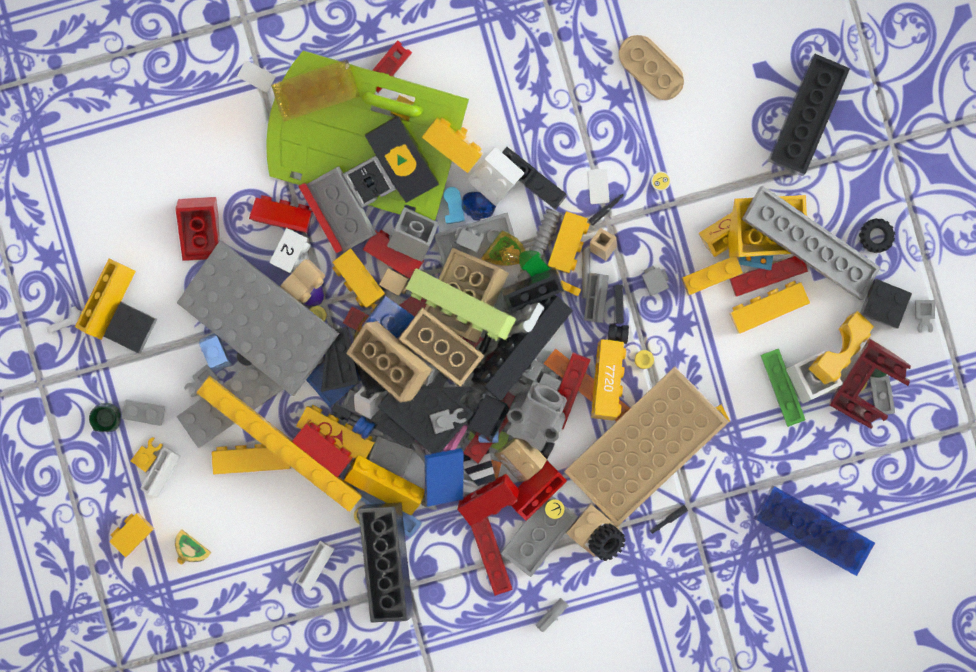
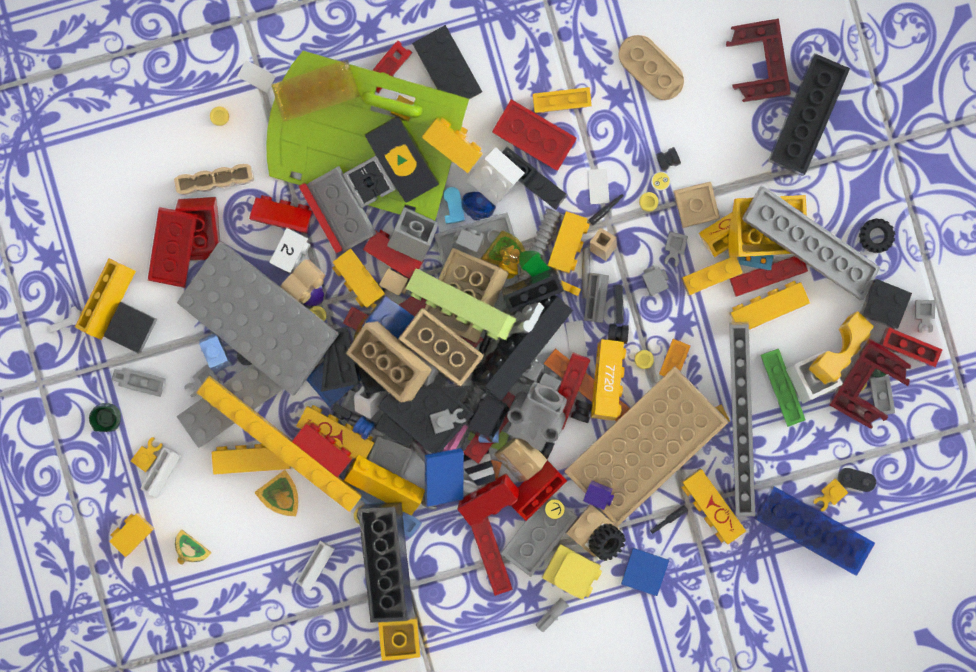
(139, 381): none -> light grey hinge
(143, 412): light grey brick -> none
(172, 247): none -> red tile
(219, 116): none -> light yellow tile
(220, 177): none -> tan brick
(280, 495): none -> clear yellow shield
(399, 639): none -> yellow brick
(446, 64): none -> black plate
(512, 269): none -> yellow tile
(534, 135): none -> red plate
(562, 100): none -> yellow plate
(572, 572): none -> light yellow brick
(576, 338): none -> white sticker
(585, 408): none -> black wheel
(598, 495): none -> dark purple brick
(645, 571): none -> blue tile
(648, 201): none -> light yellow tile
(668, 159): none -> black wheel
(675, 356): none -> light orange plate
(676, 245): none -> light grey plate
(696, 204): none -> tan plate
(714, 507): none -> yellow brick
(742, 418): none -> light grey brick
(770, 34): none -> dark red wedge
(832, 493): none -> yellow plate
(857, 479): none -> black plate
(910, 347): none -> red brick

